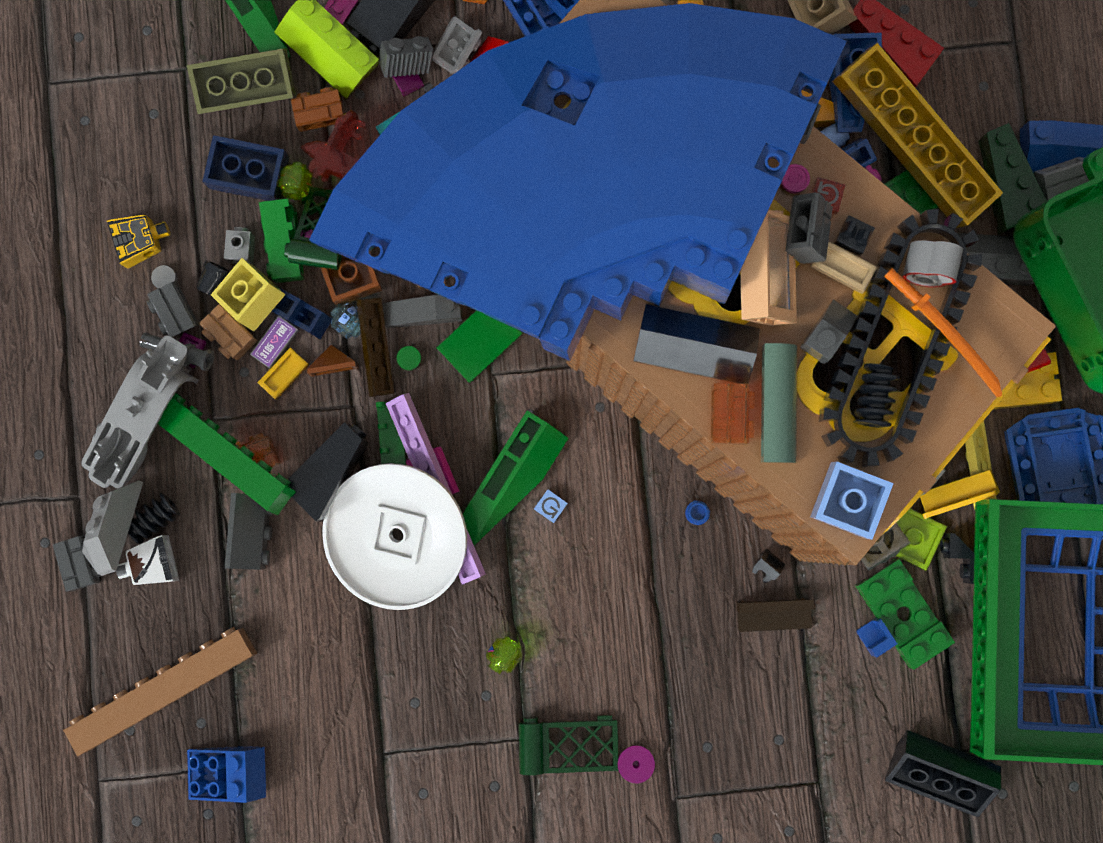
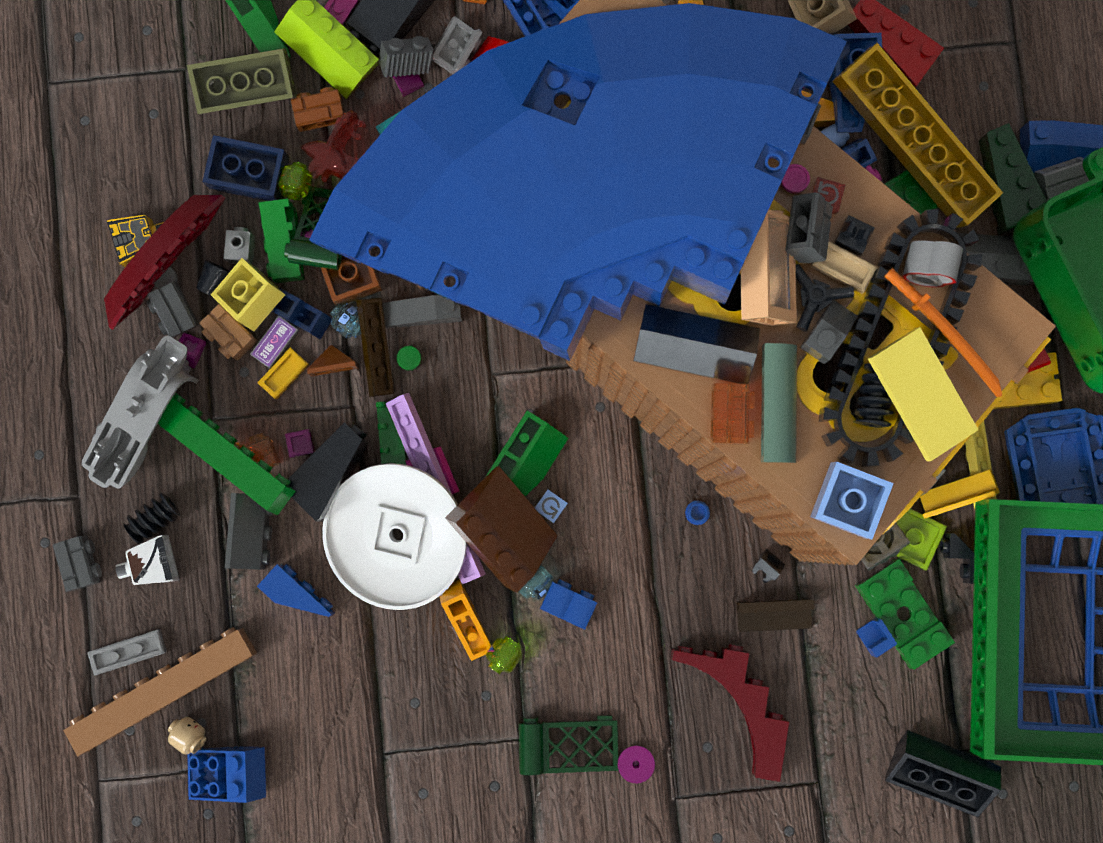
(109, 527): light grey wedge -> none
(127, 652): none -> light grey tile
(158, 255): none -> dark red brick
(186, 735): none -> tan head
(195, 356): dark grey pin -> none
(287, 590): none -> blue slope
(299, 443): none -> magenta tile
(465, 620): none -> light orange slope
(477, 344): green tile -> none
(503, 529): none -> reddish brown slope
(537, 585): none -> clear light blue head
(568, 604): none -> blue brick
(766, 732): none -> dark red arch
(816, 296): none -> black piece
(923, 394): none -> light yellow tile

